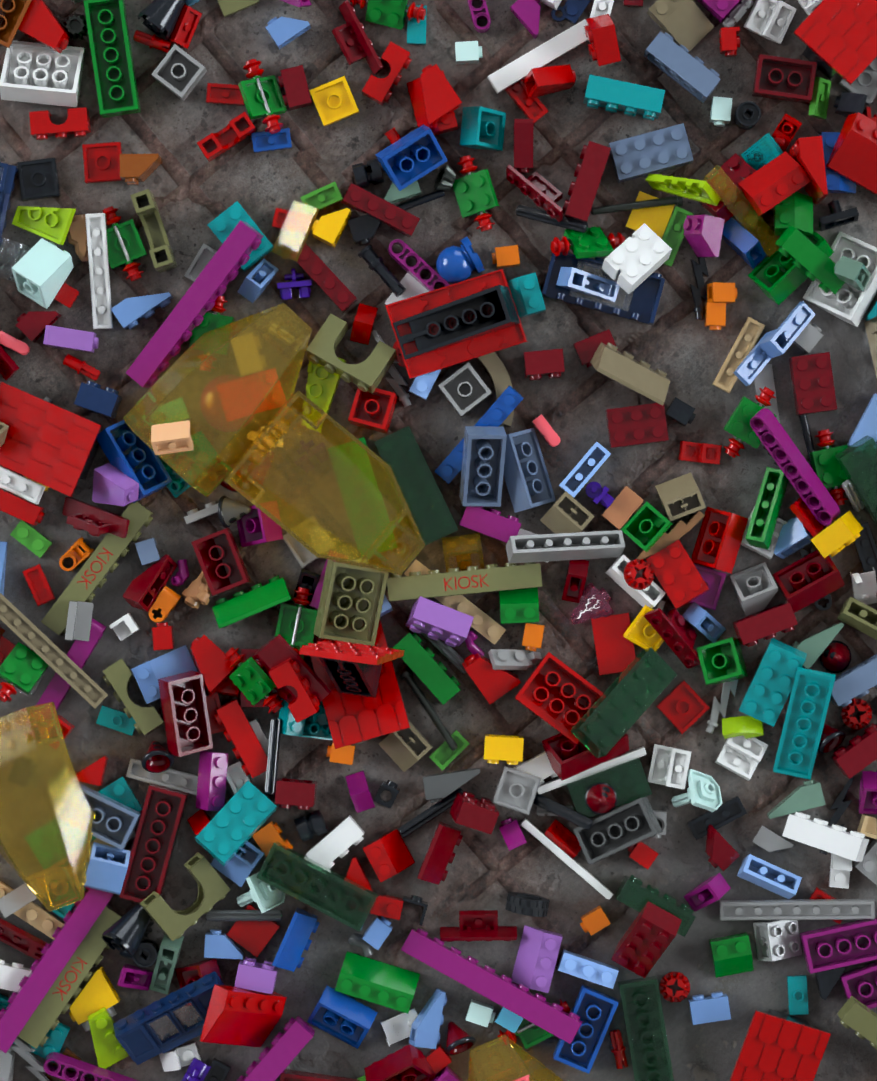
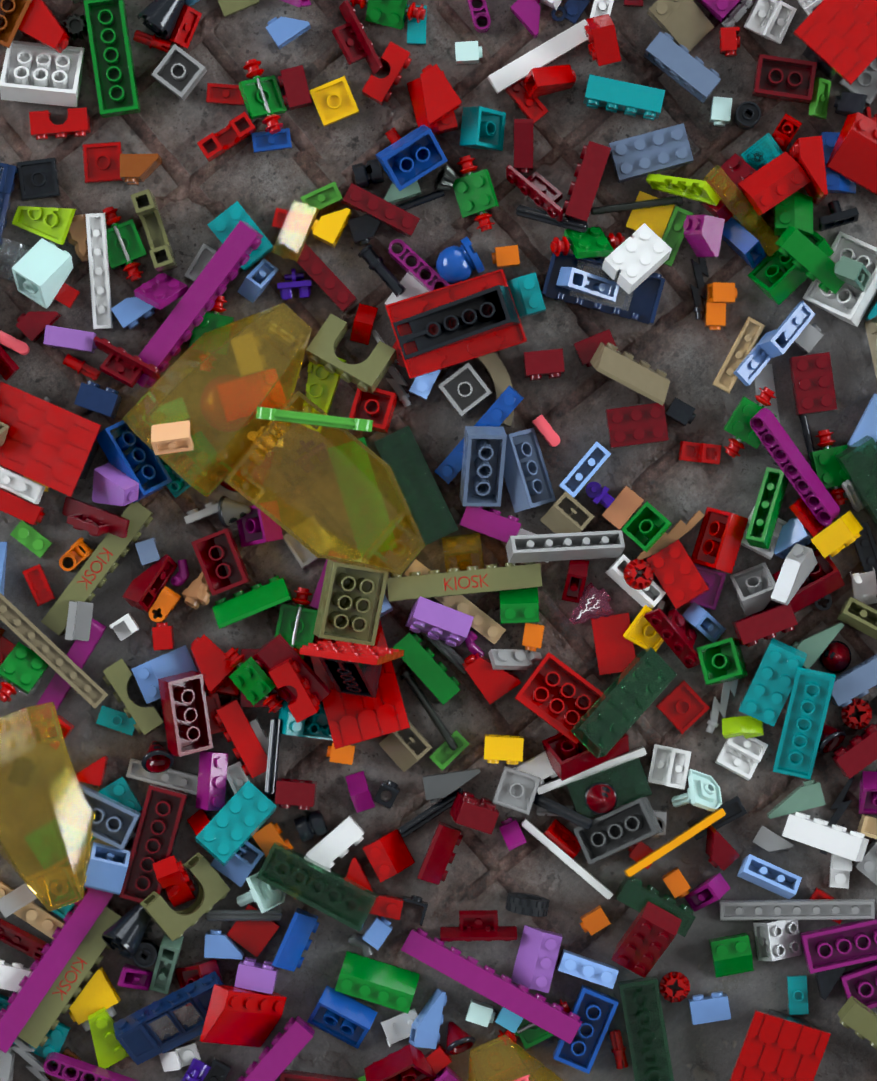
(123, 365): none -> dark red bracket
(161, 291): none -> magenta plate
(175, 879): none -> red arch
(309, 581): black slope -> none
(314, 419): none -> bright green piece
(675, 842): none -> light orange tile
(676, 883): none -> orange brick
(680, 497): dark tan slope -> none
(793, 573): none -> light grey slope

